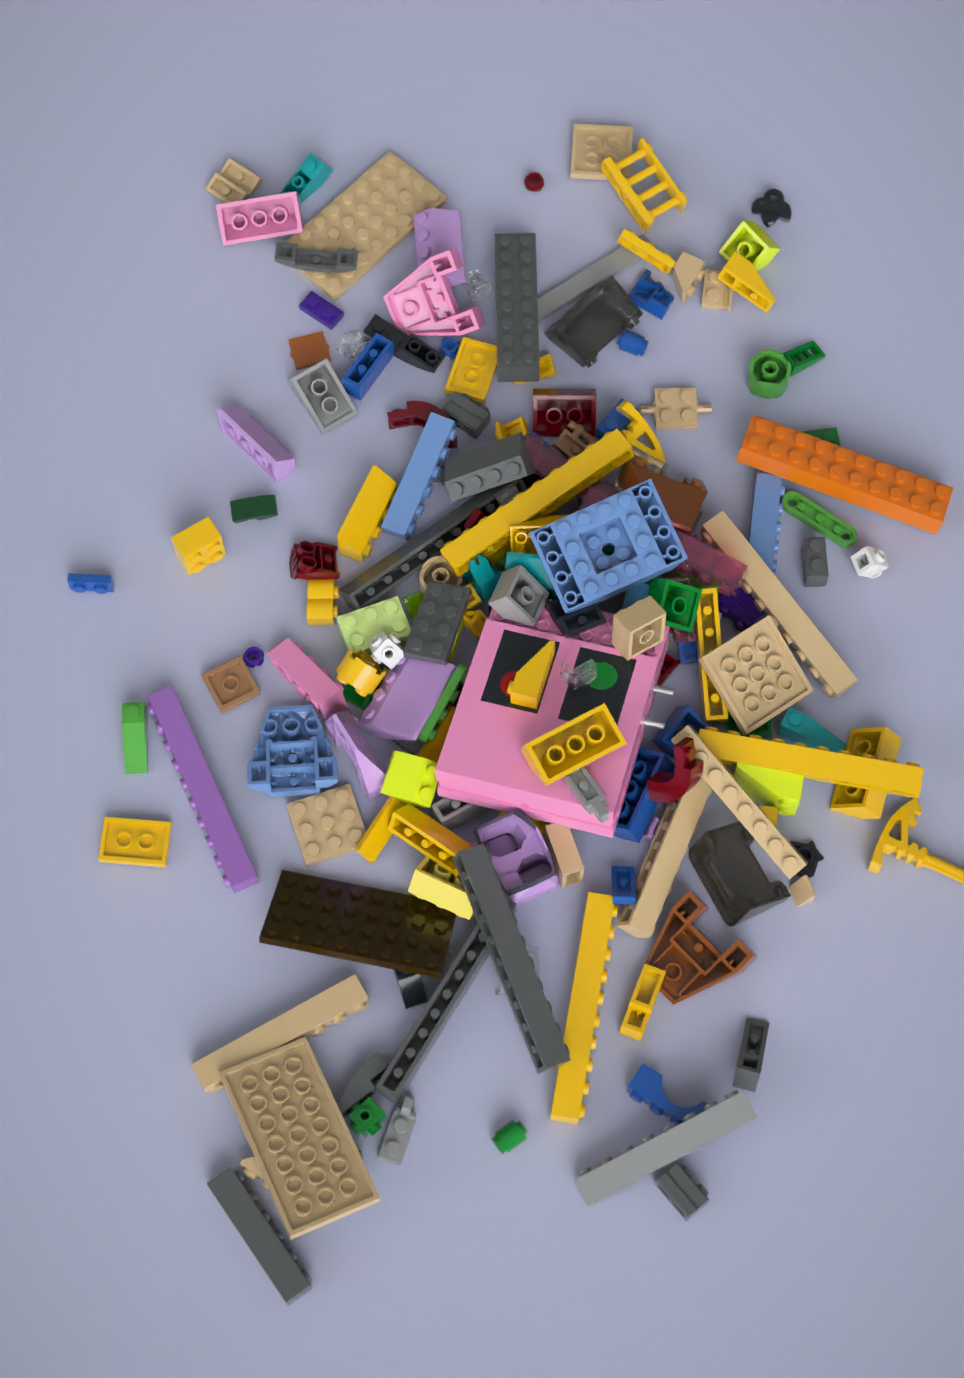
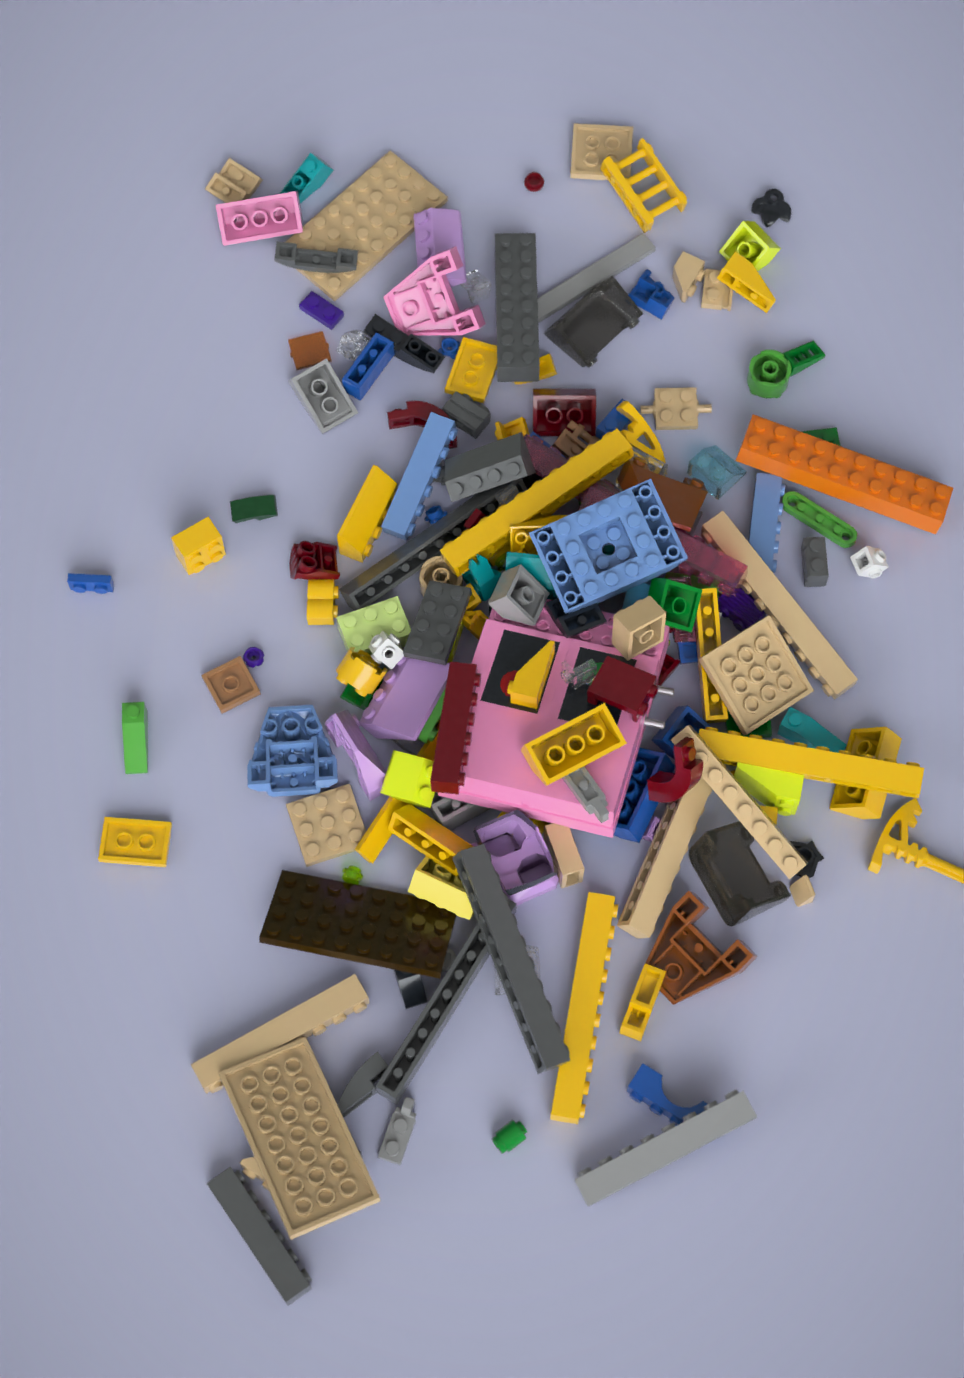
(203, 790): medium lavender brick -> none
(256, 442): lavender slope -> none
(308, 678): bright pink wedge -> none
(352, 875): none -> clear neon green plate
(369, 1110): green brick -> none
(412, 603): clear neon green slope -> none
(435, 514): none -> blue plate
(454, 728): none -> dark red brick
(623, 687): none -> dark red panel
(623, 885): blue plate -> none
(632, 343): blue brick -> none
(646, 251): yellow plate -> none
(682, 1191): dark grey brick -> none
(715, 470): none -> clear light blue slope
(751, 1055): dark grey slope -> none

